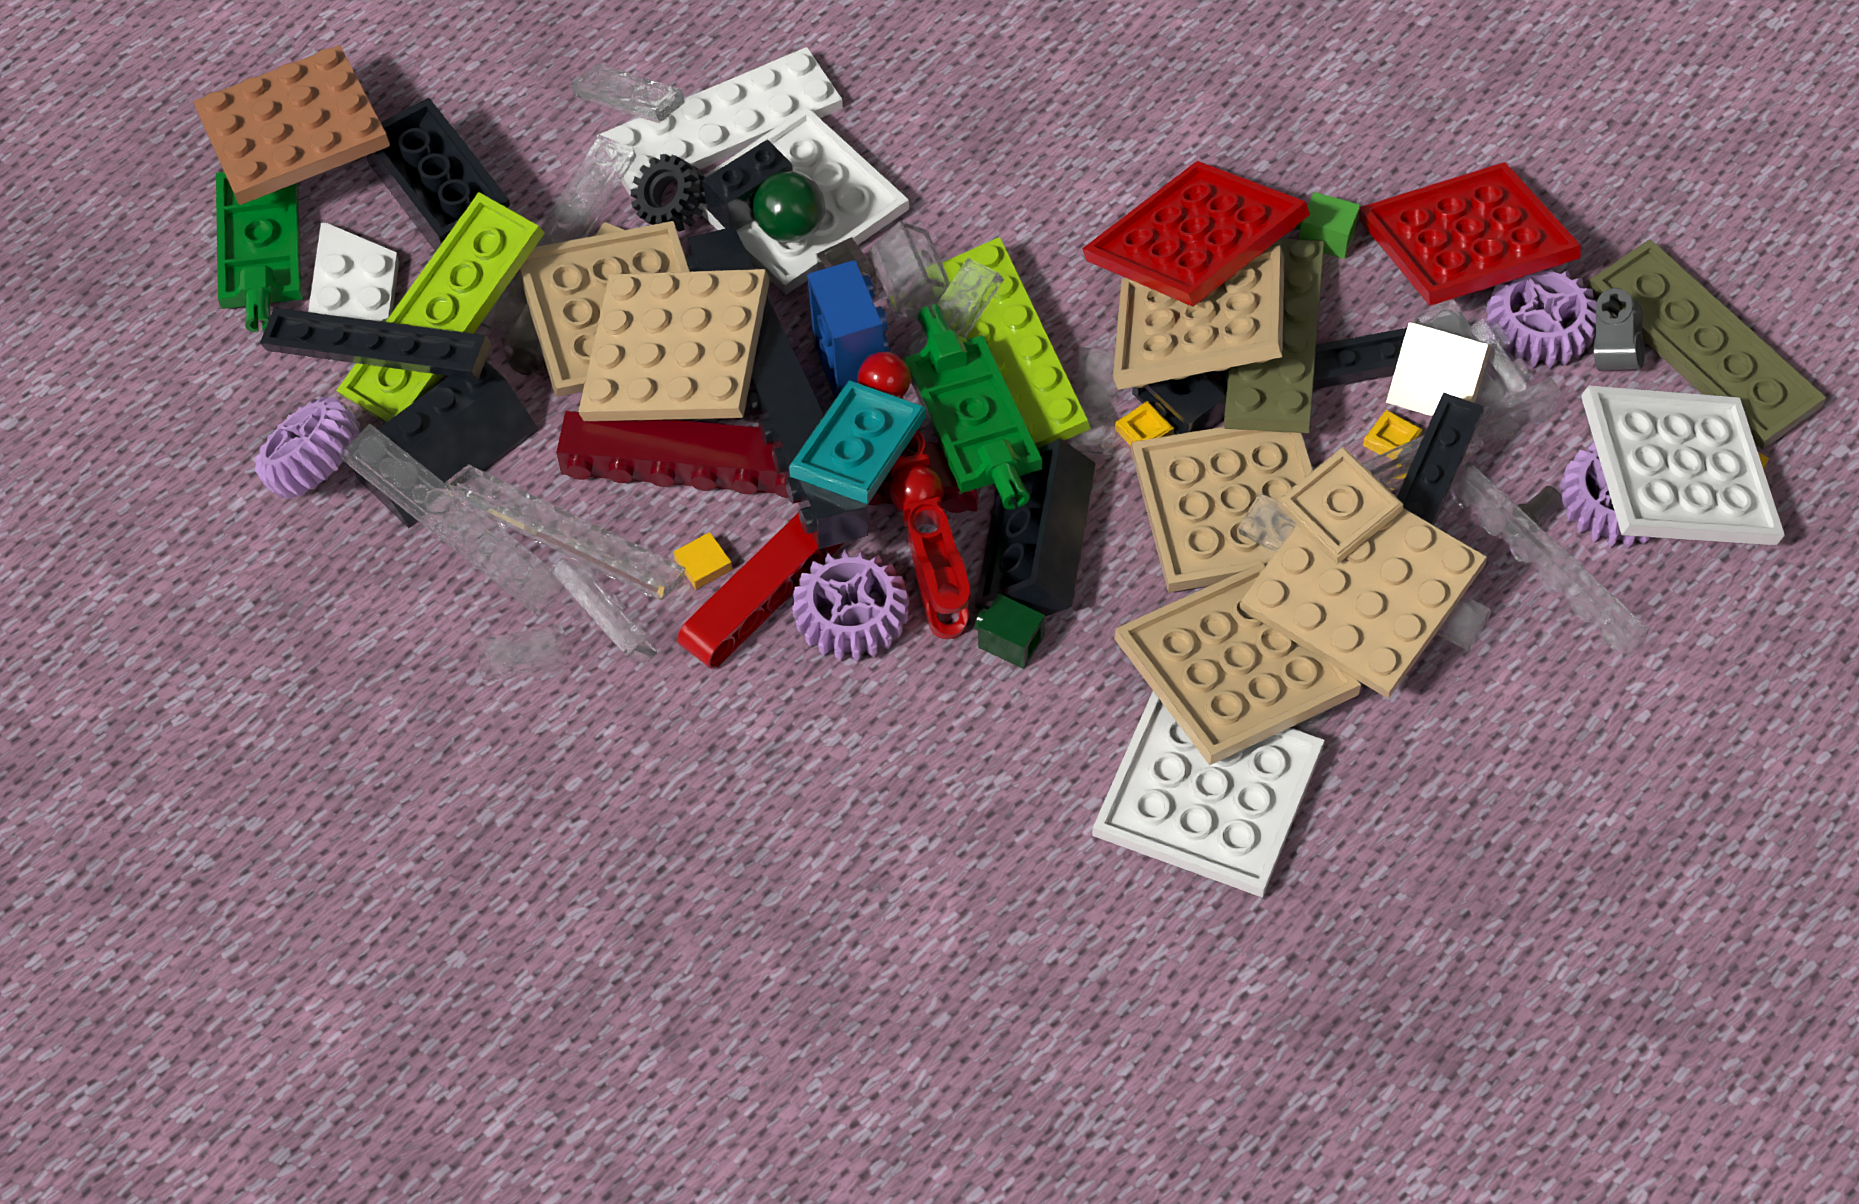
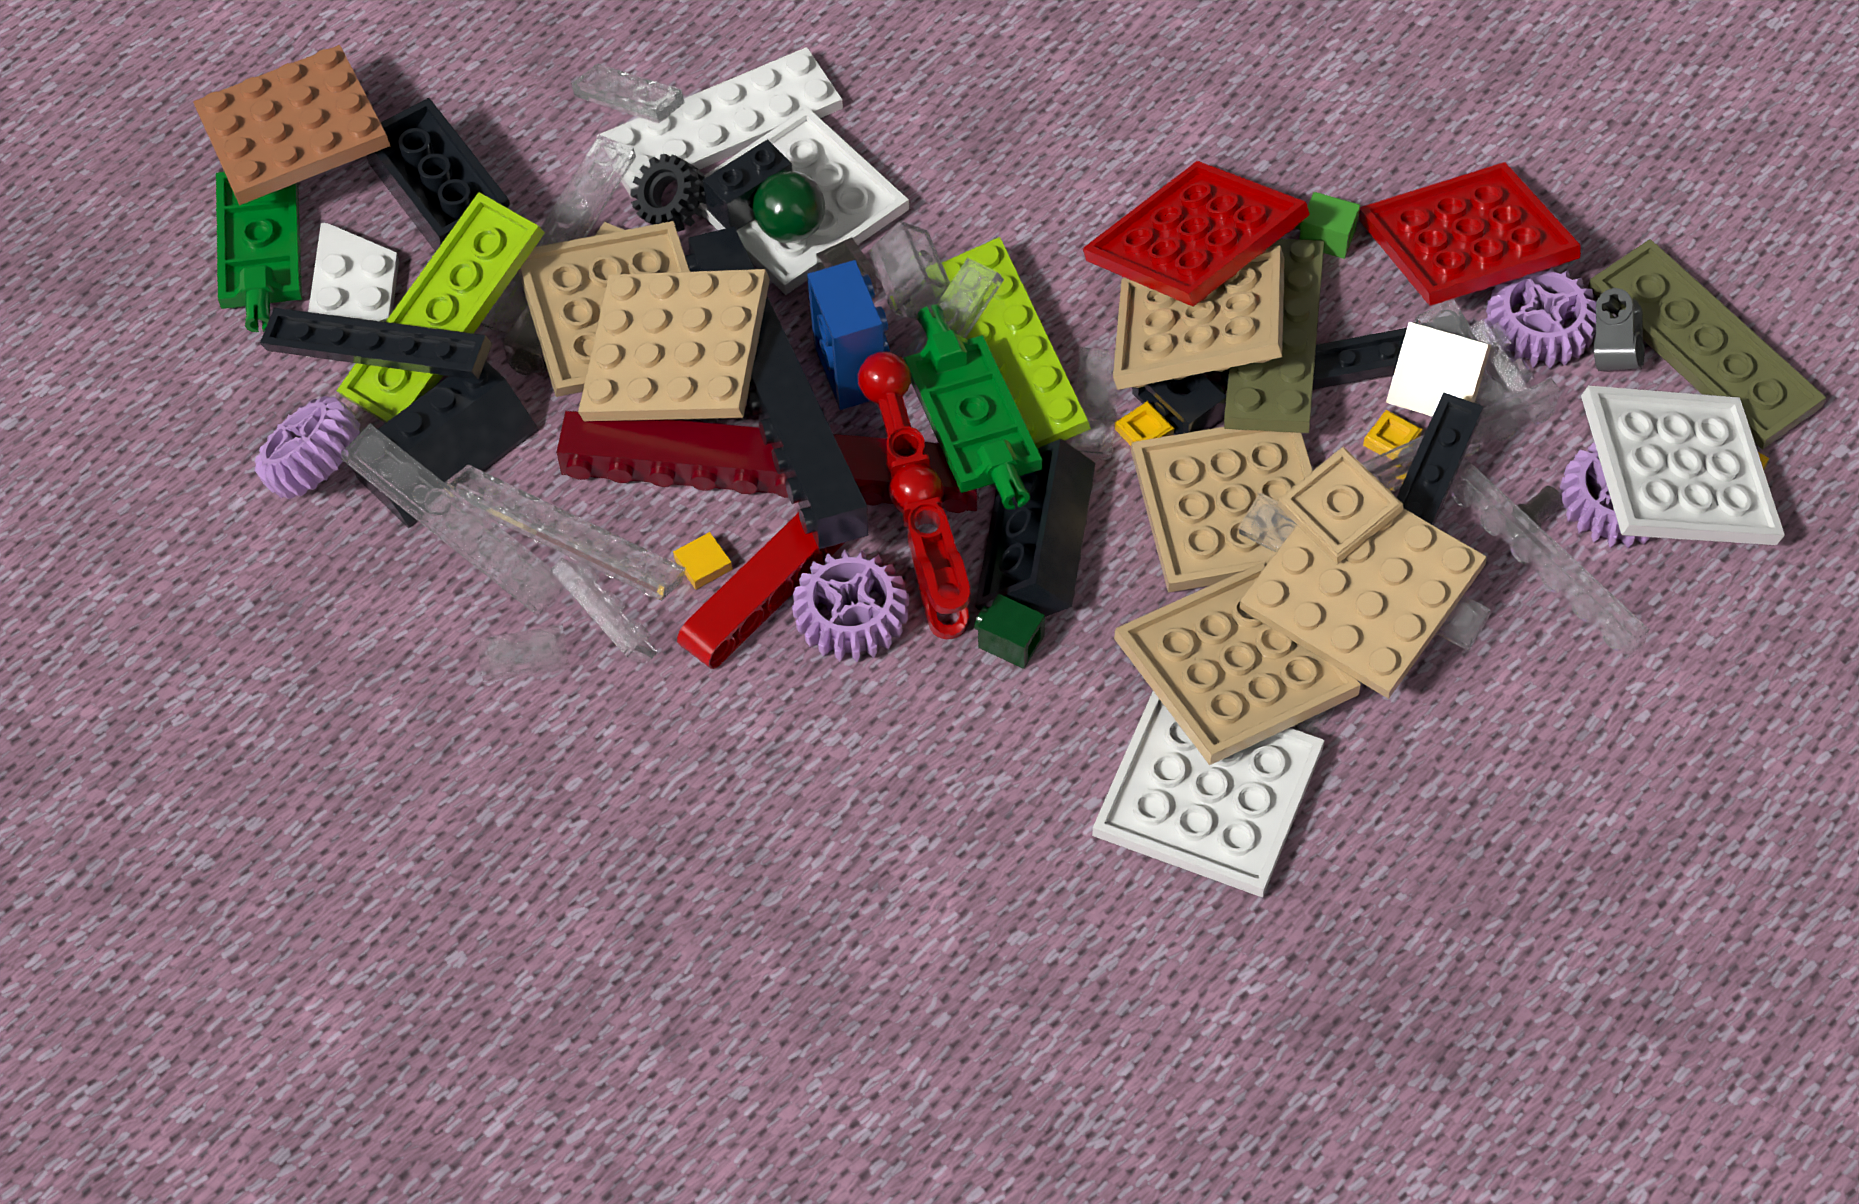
(857, 442): teal tile -> none

